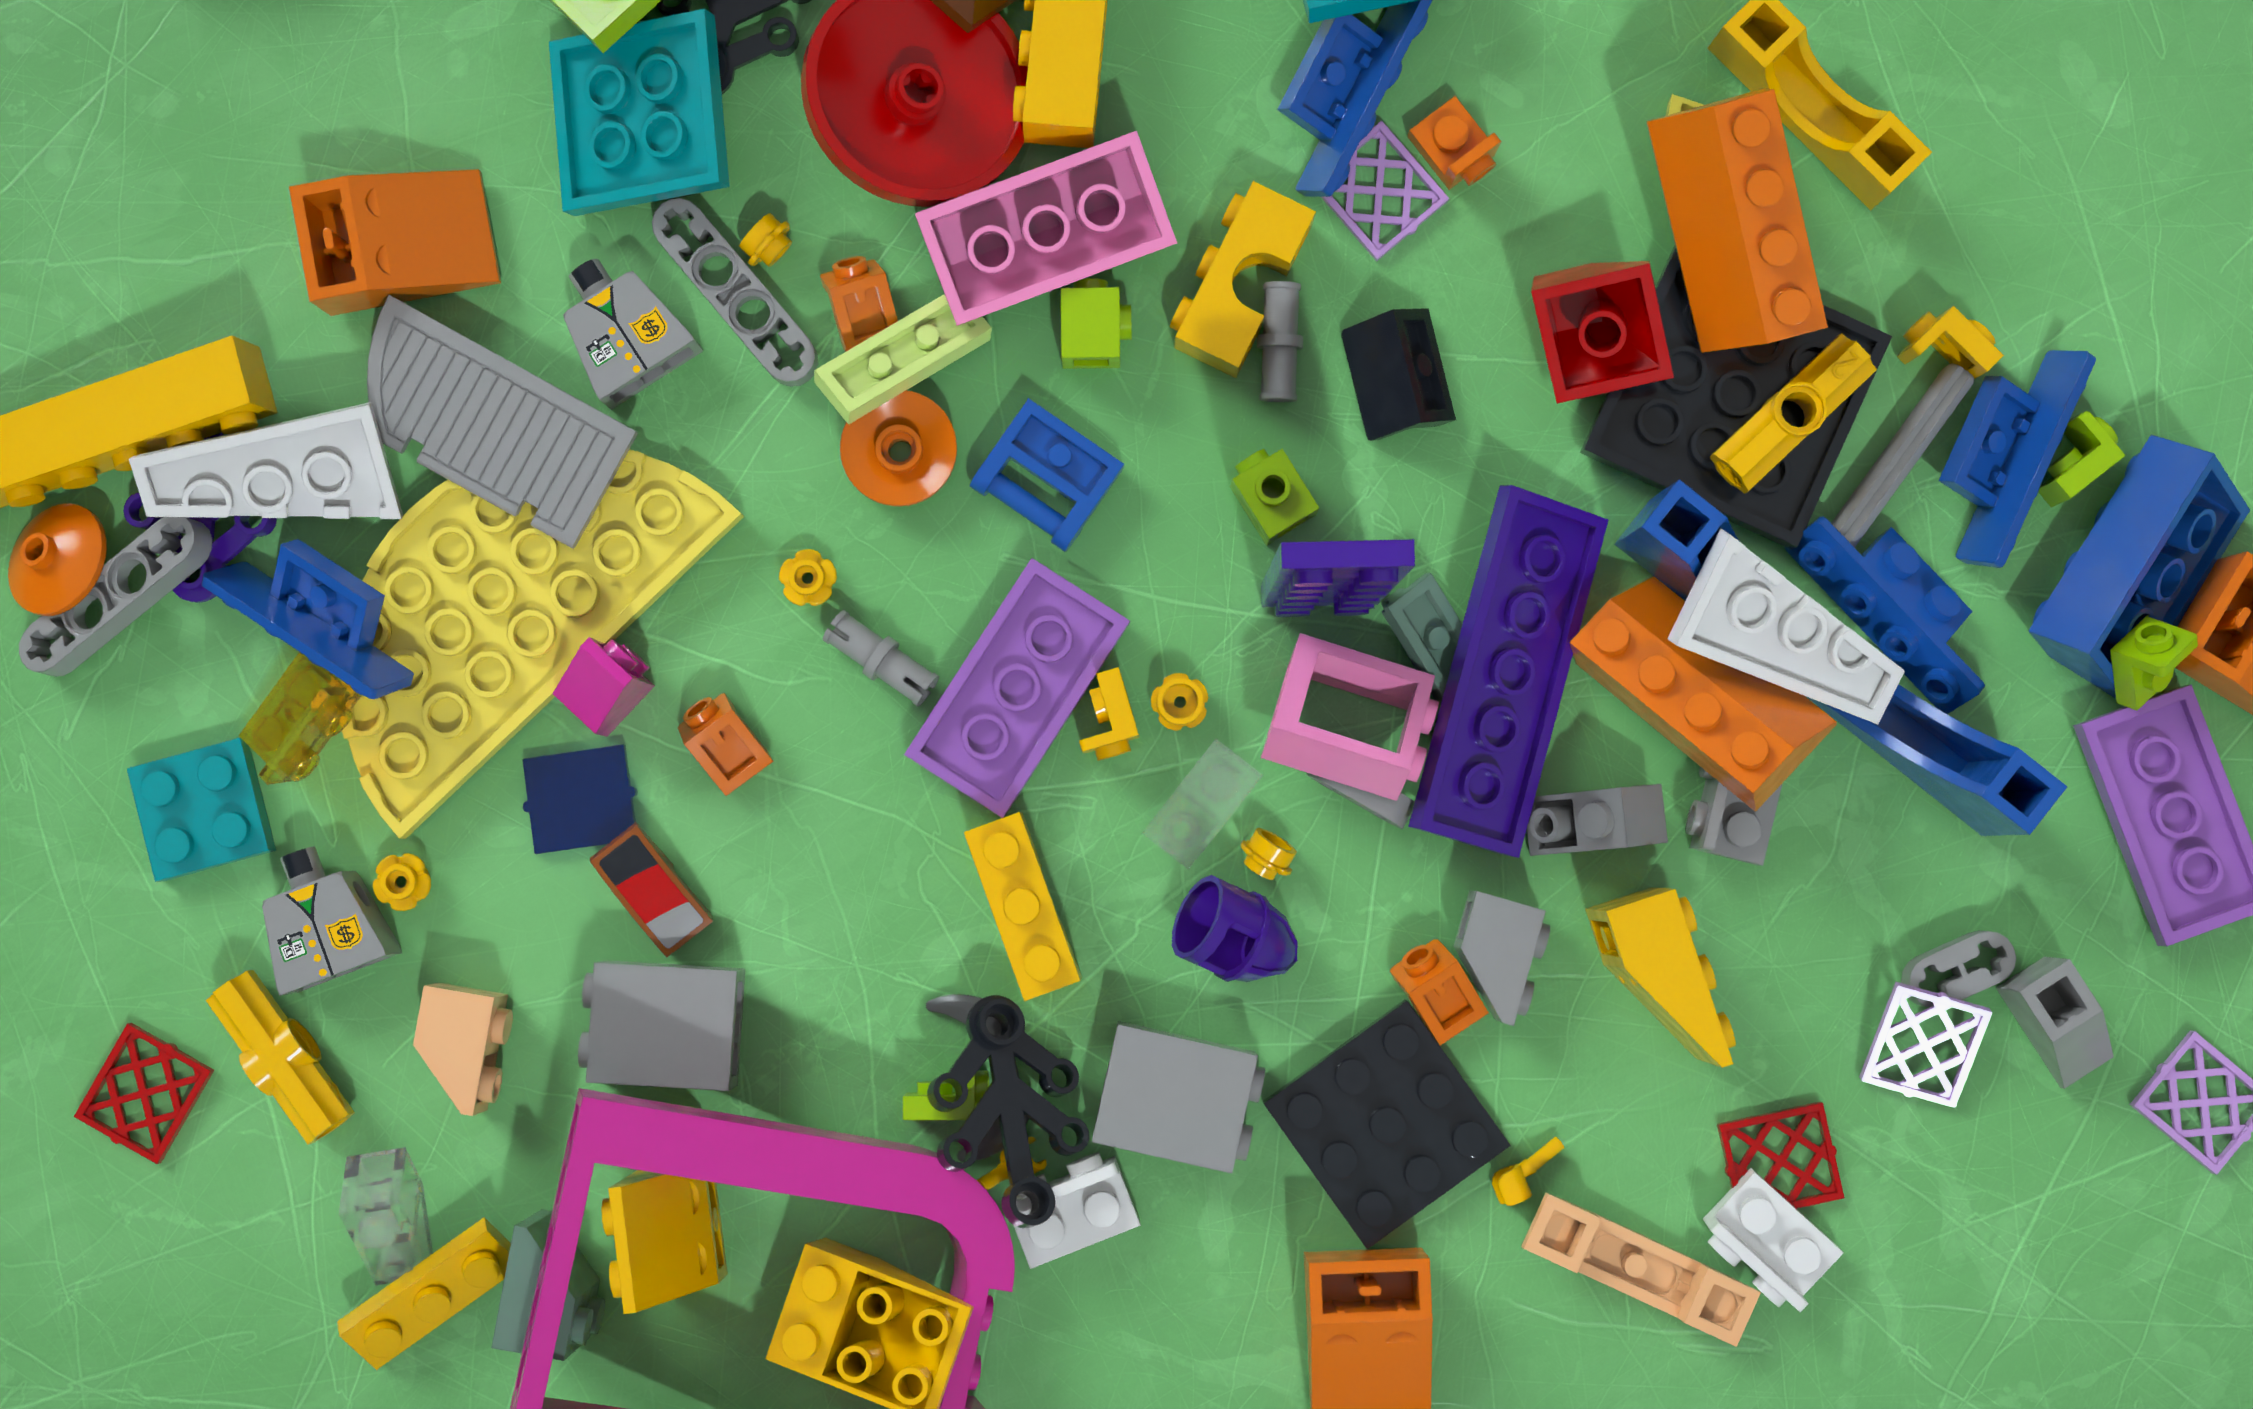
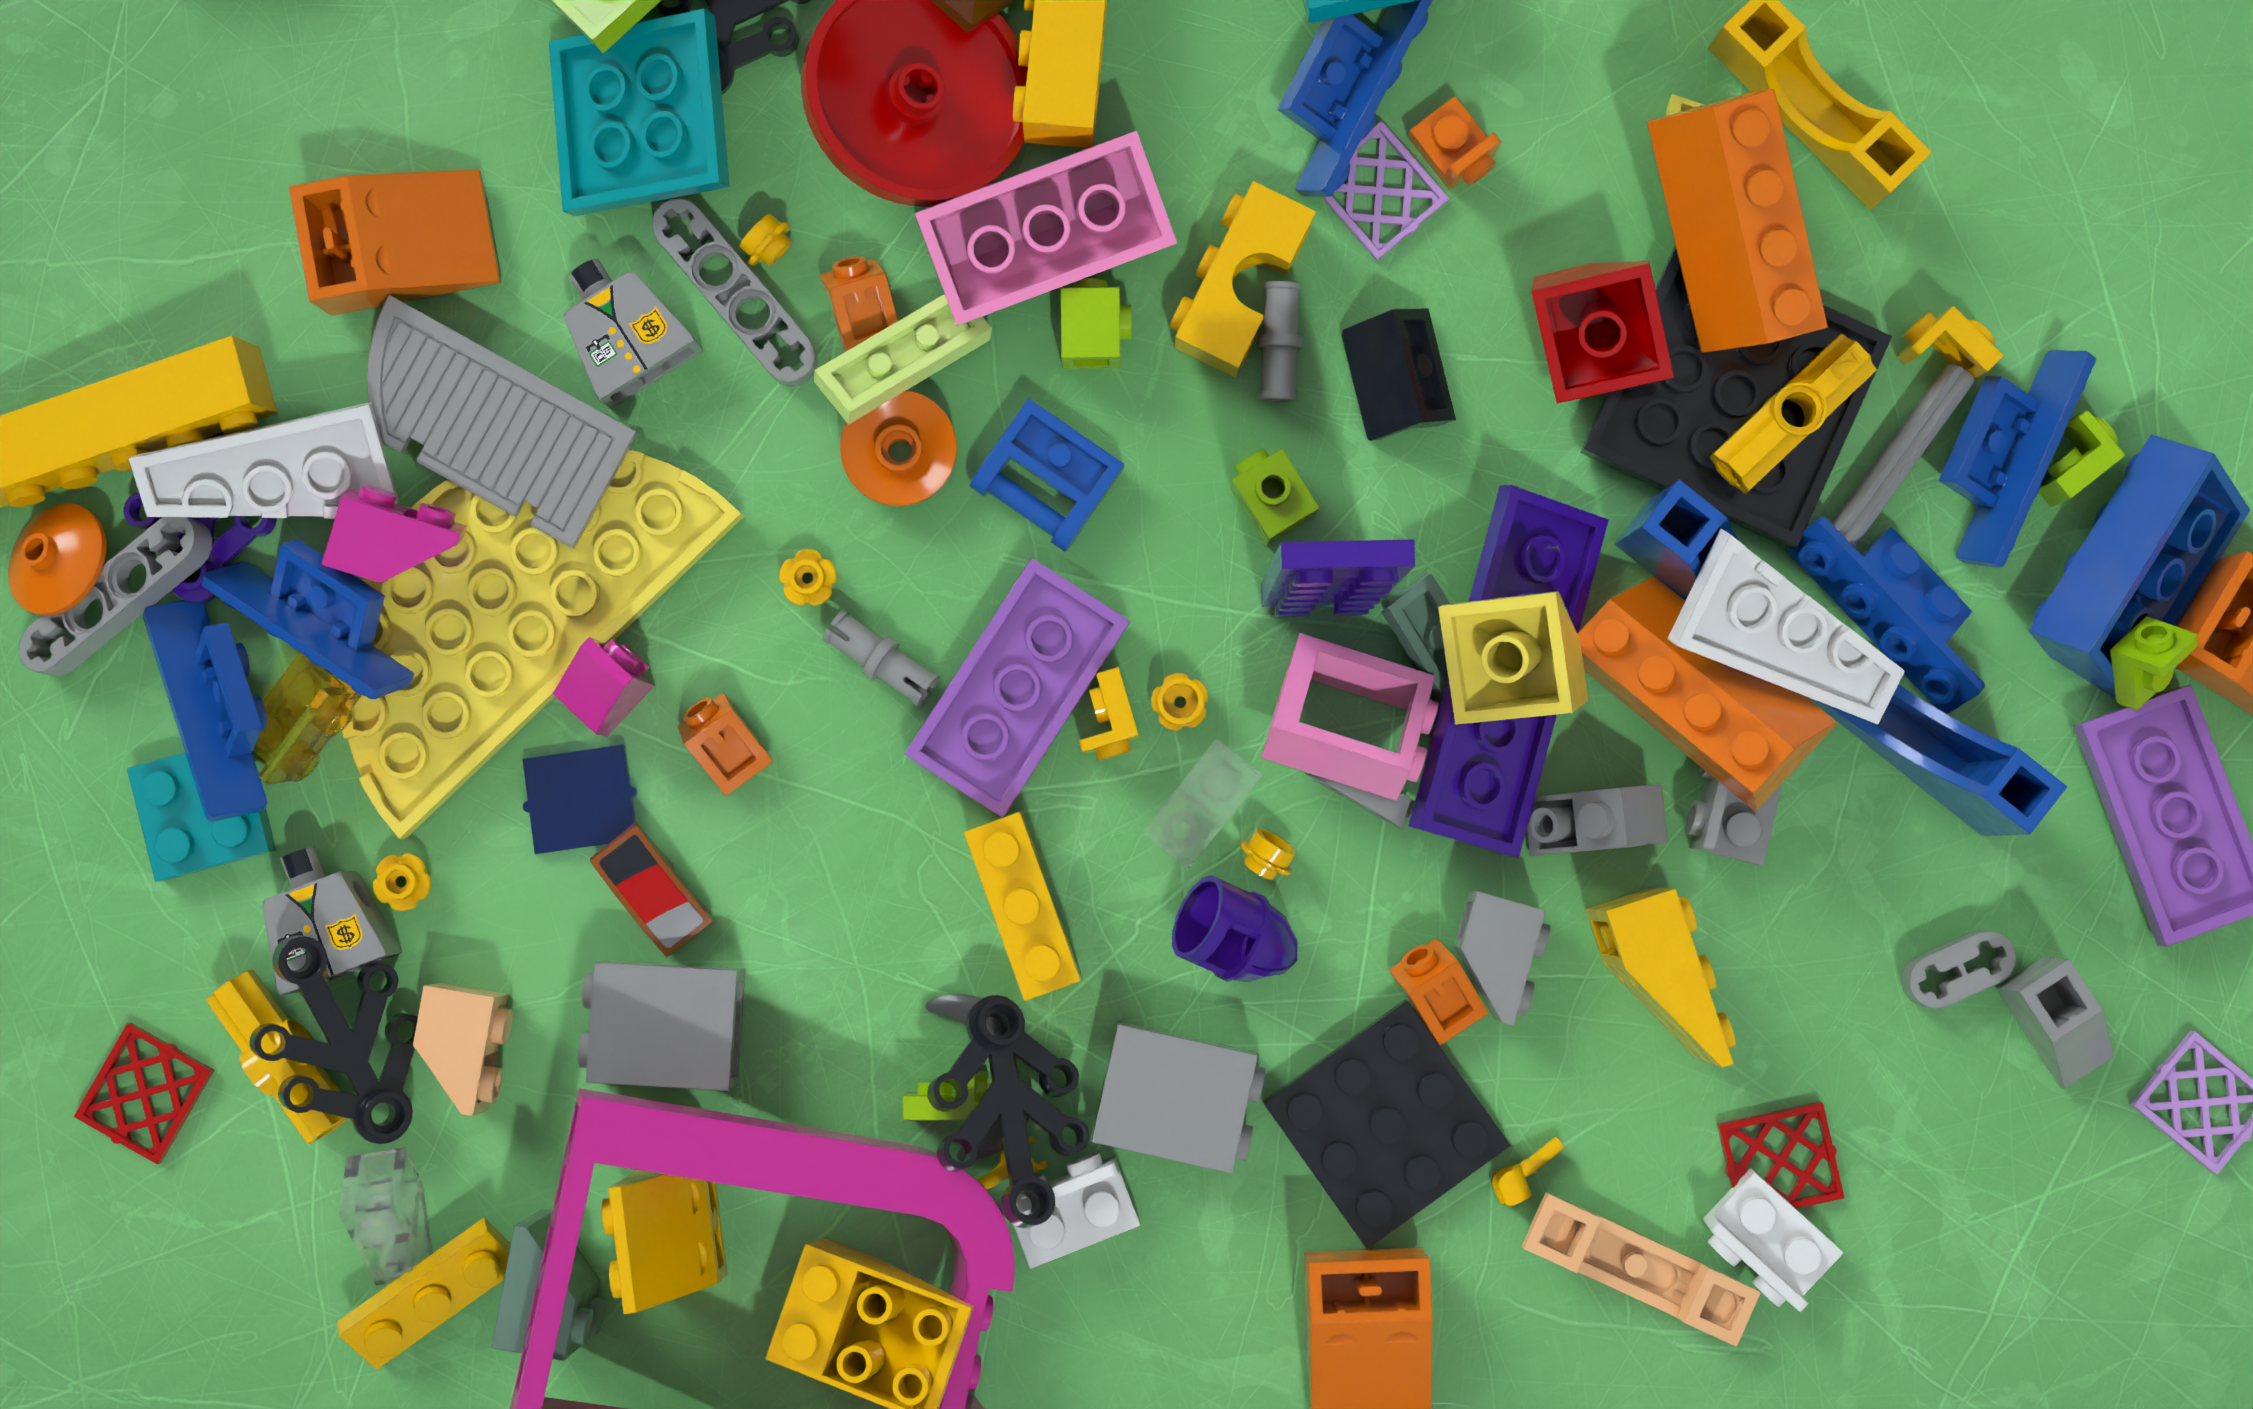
(210, 705): none -> blue bracket
(347, 1046): none -> black plant
(382, 538): none -> dark pink slope
(1512, 658): none -> light yellow slope
(1965, 1057): window -> none

